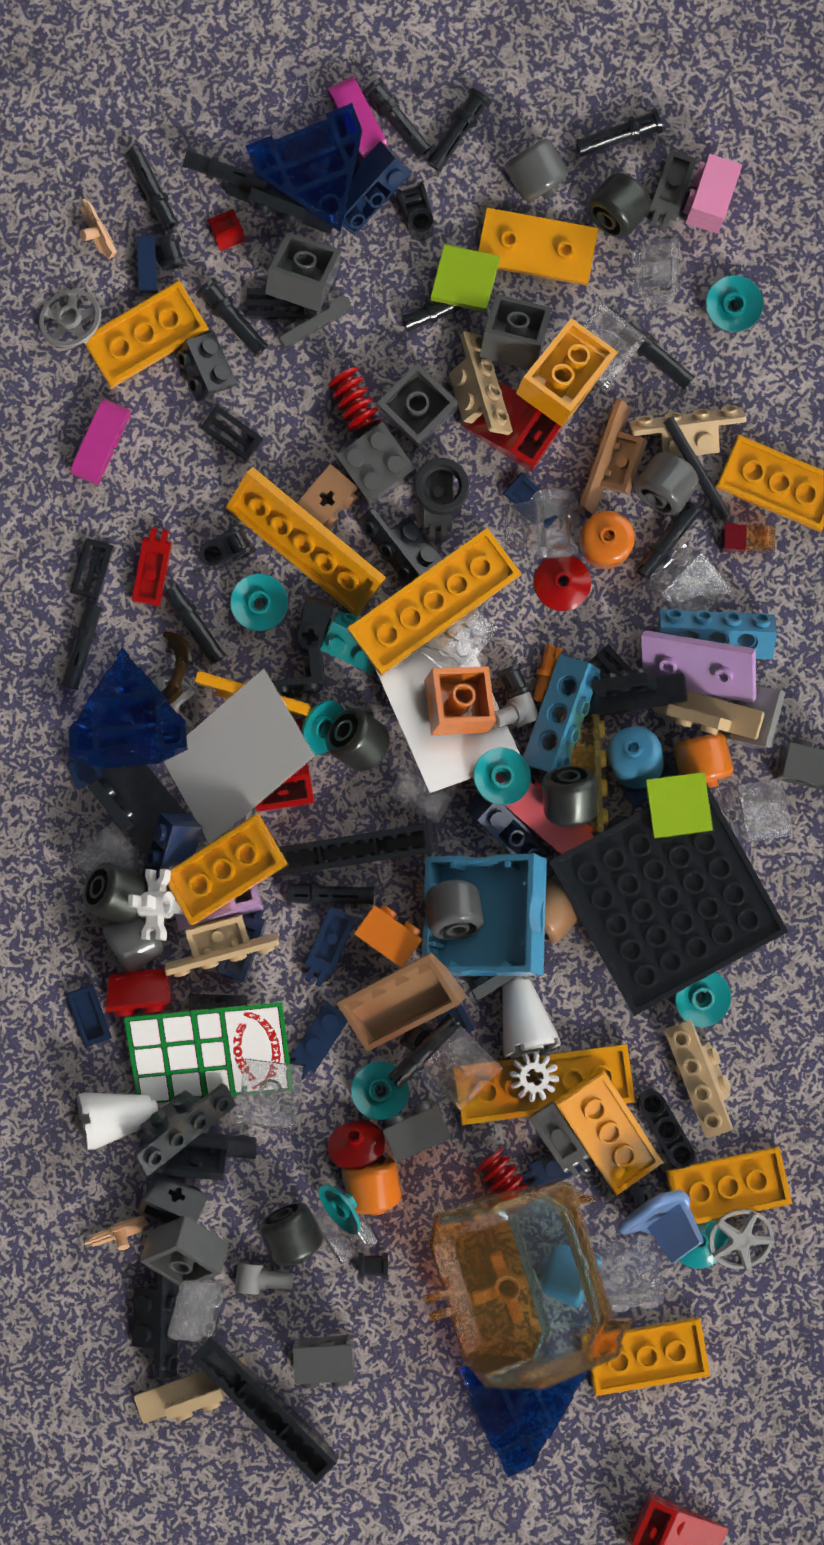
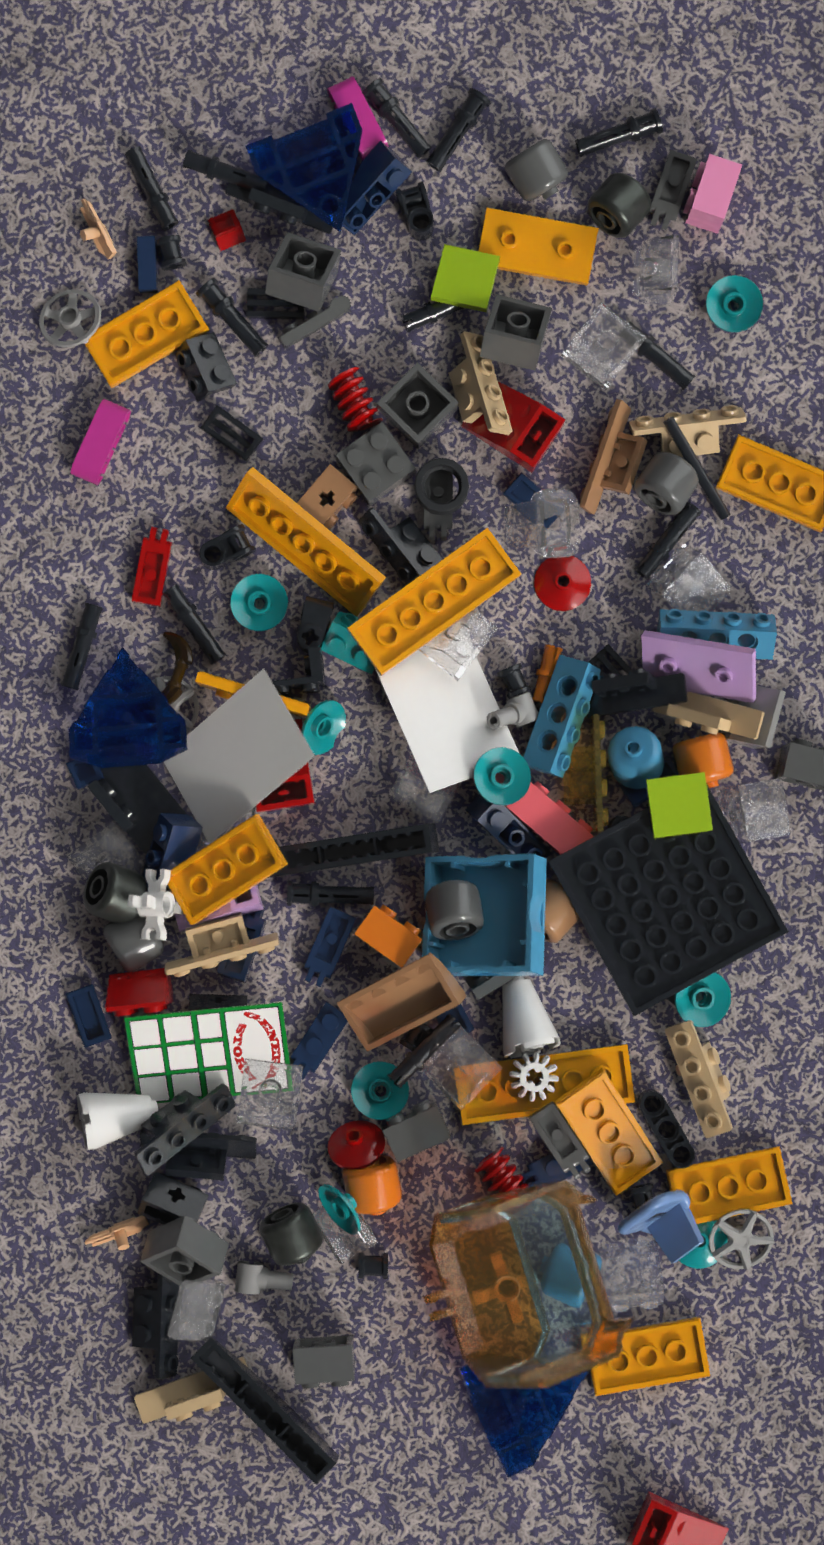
(102, 574): black tile -> none
(357, 739): pearl dark grey head -> none
(459, 700): orange brick -> none
(566, 372): light orange slope -> none
(570, 795): pearl dark grey head -> none
(615, 530): orange head -> none
(747, 538): leg -> none

